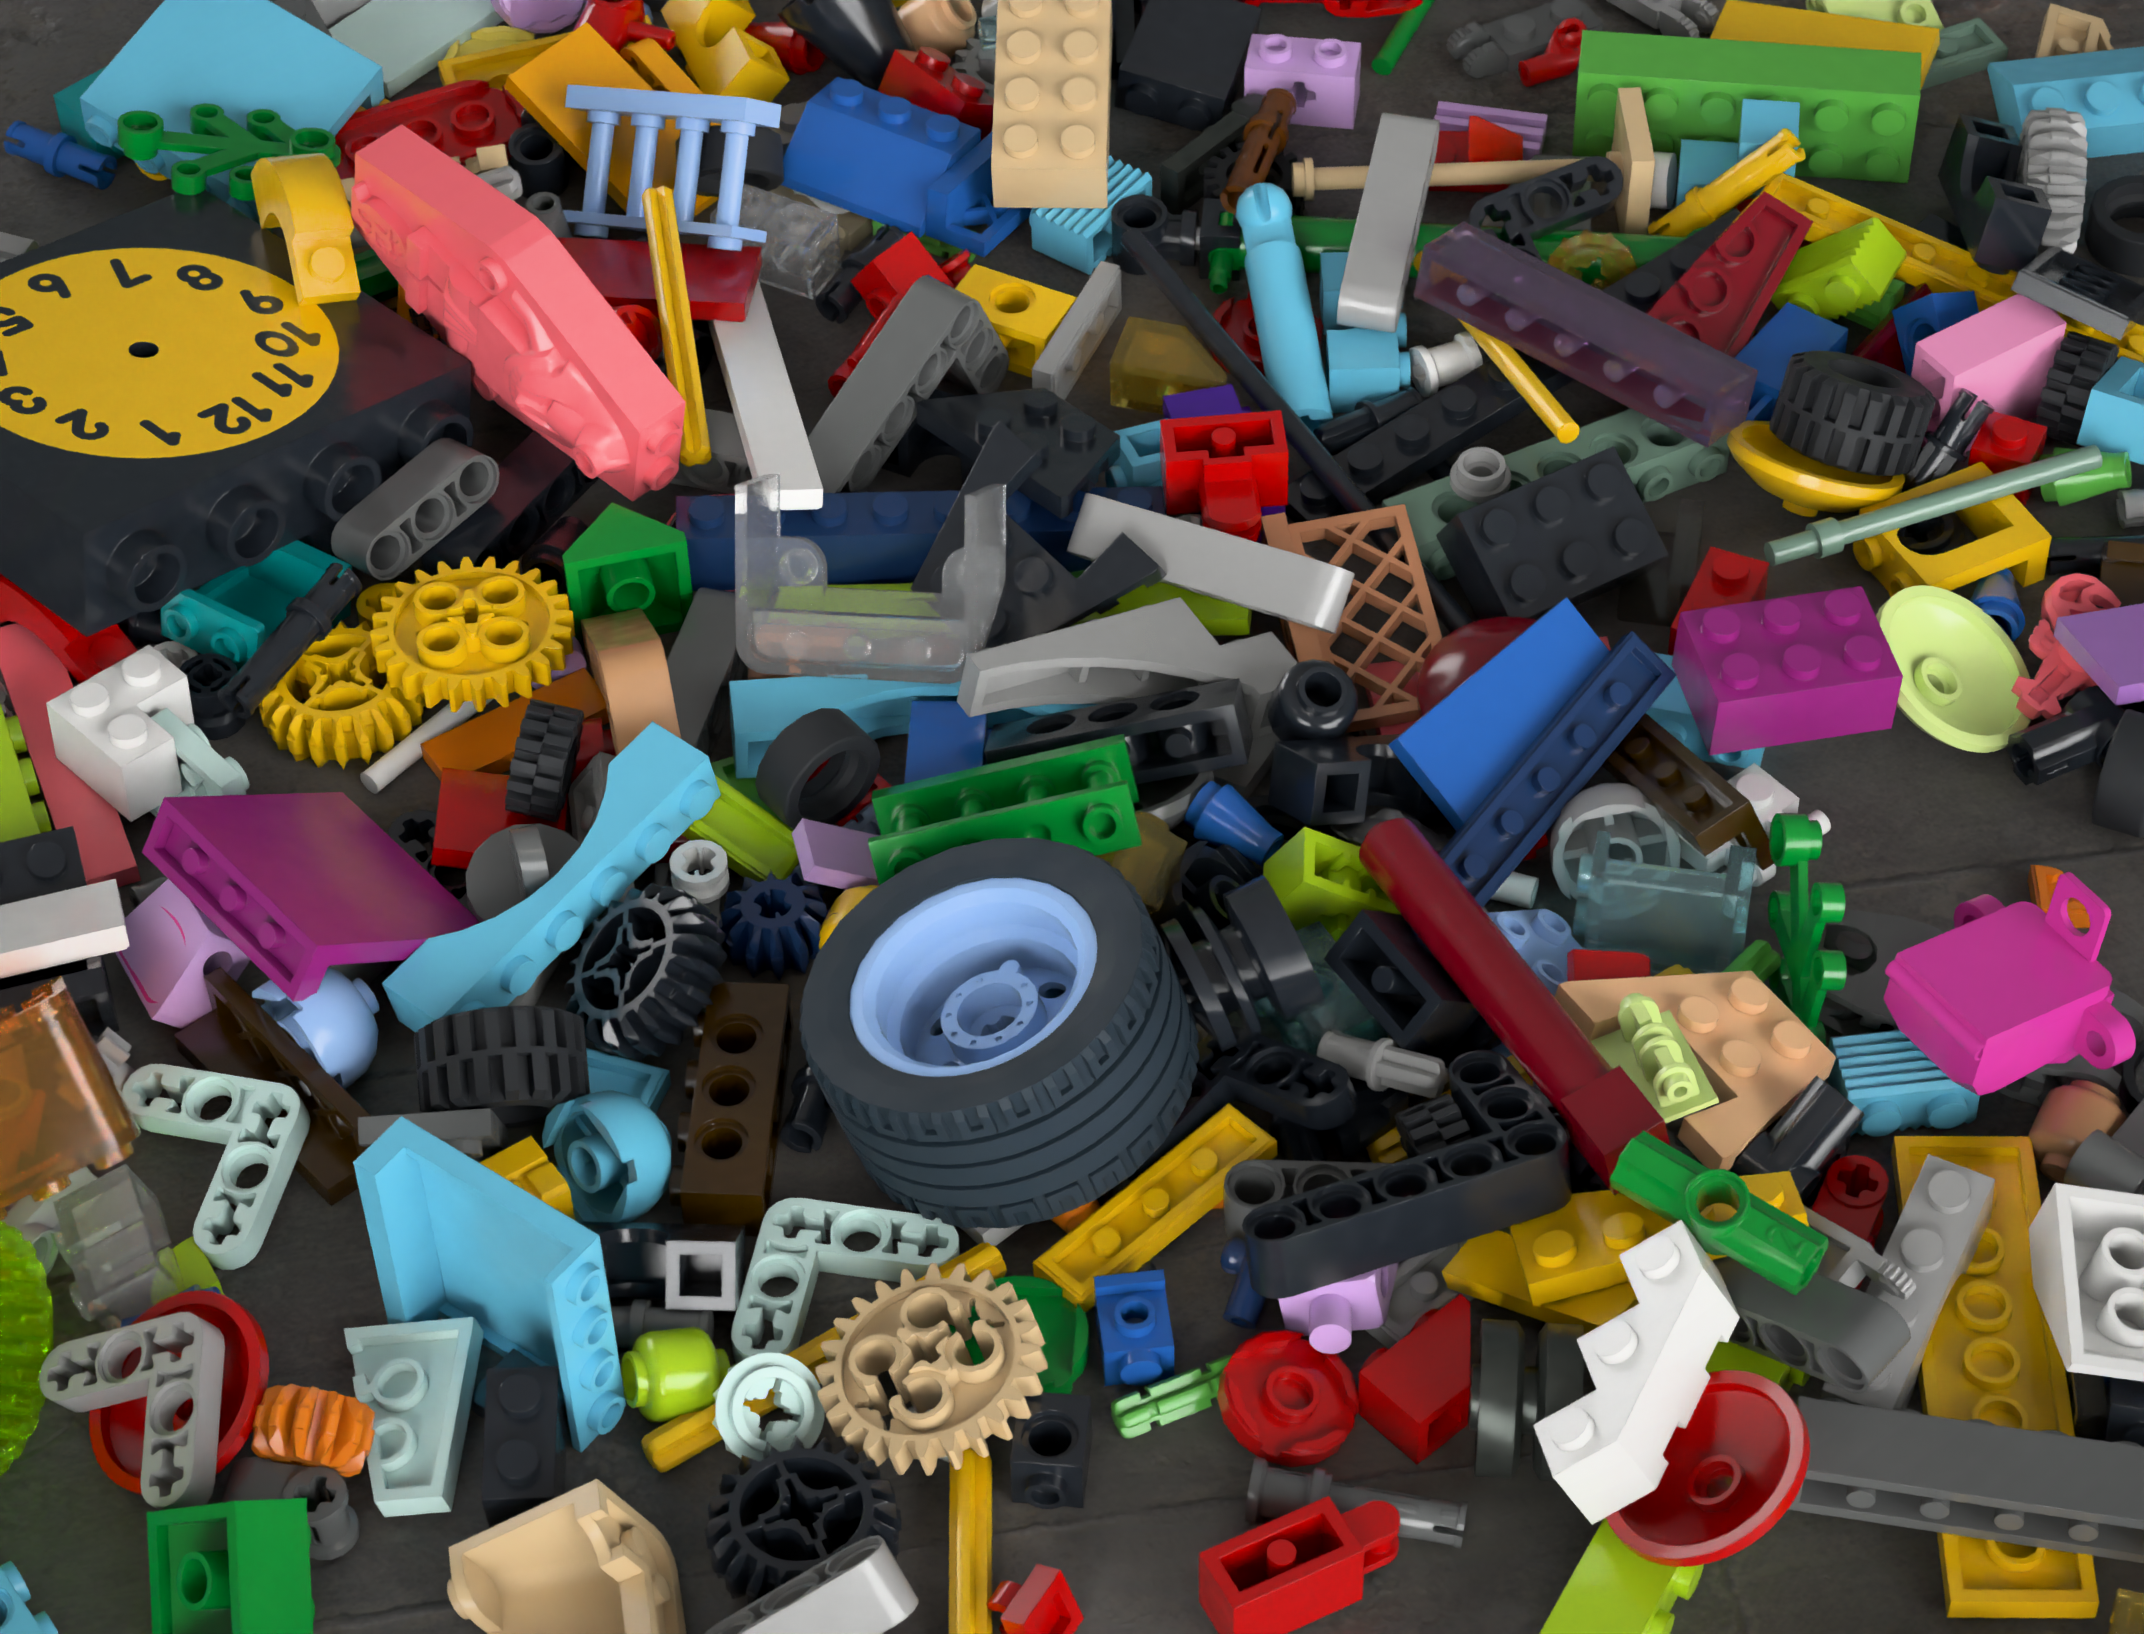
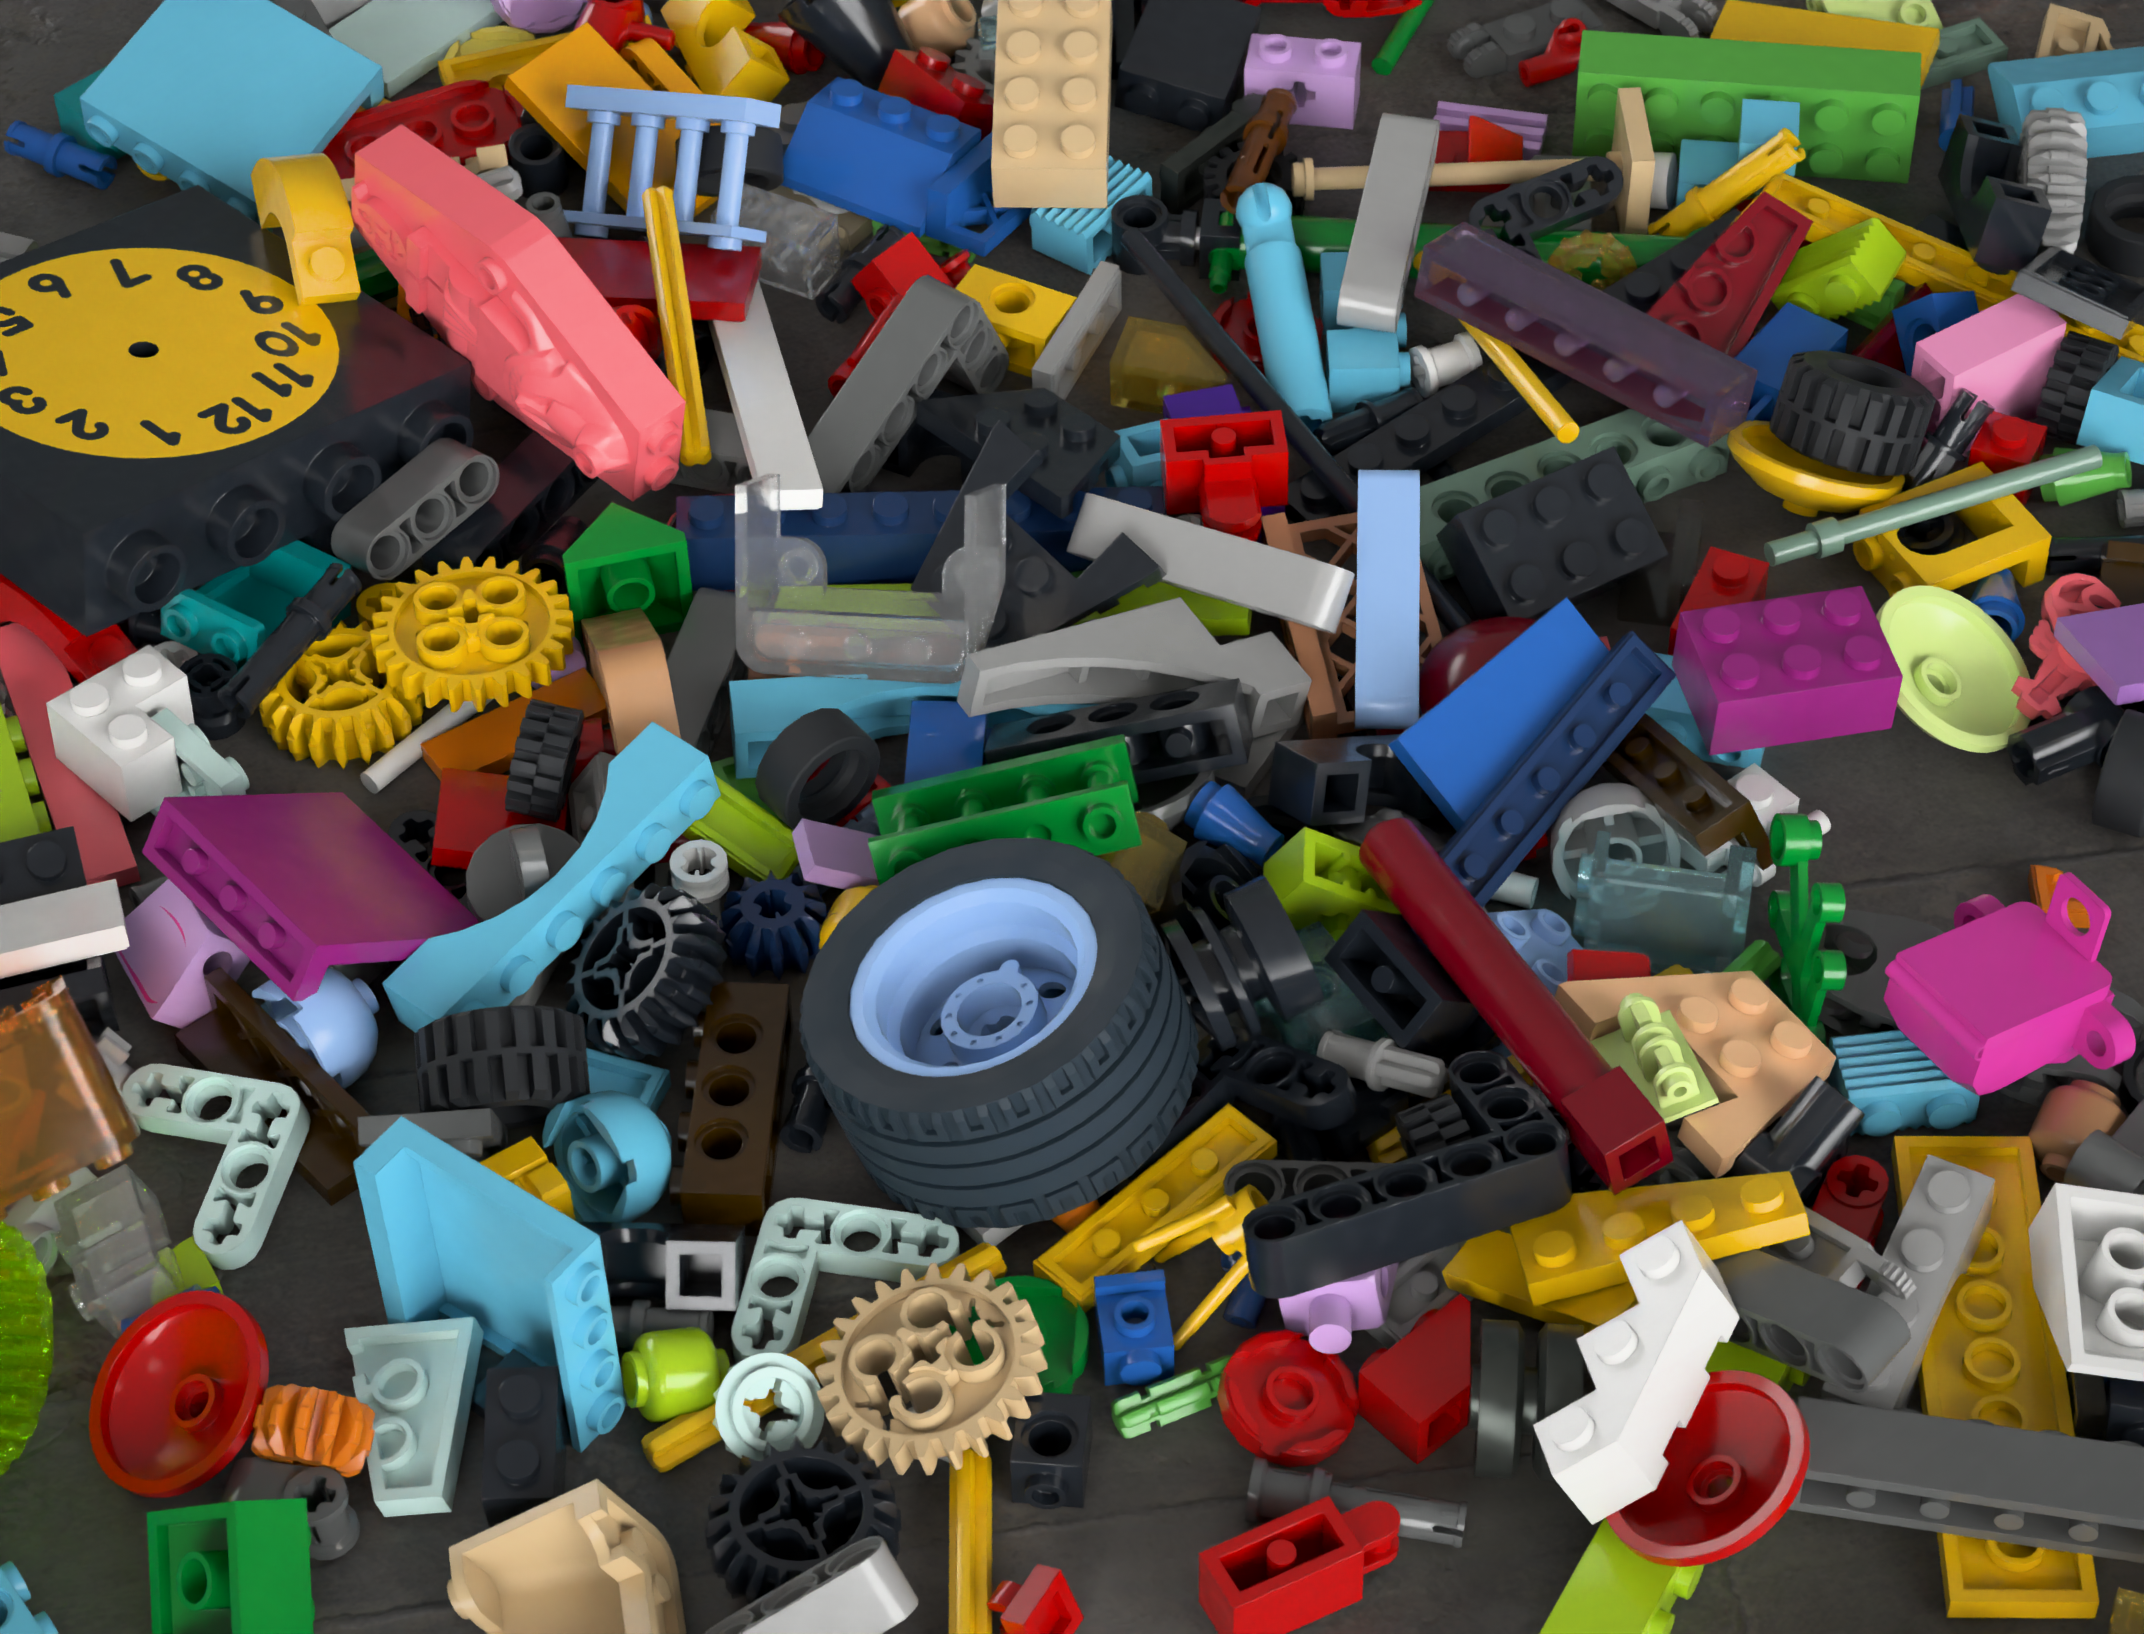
(175, 1464): light grey beam -> none
(226, 143): green plant -> none
(1223, 1223): none -> yellow plant
(1312, 702): black head -> none
(1387, 599): none -> light blue beam
(1480, 475): light grey plate -> none
(1754, 1236): green piece -> none
(1954, 101): none -> blue piece

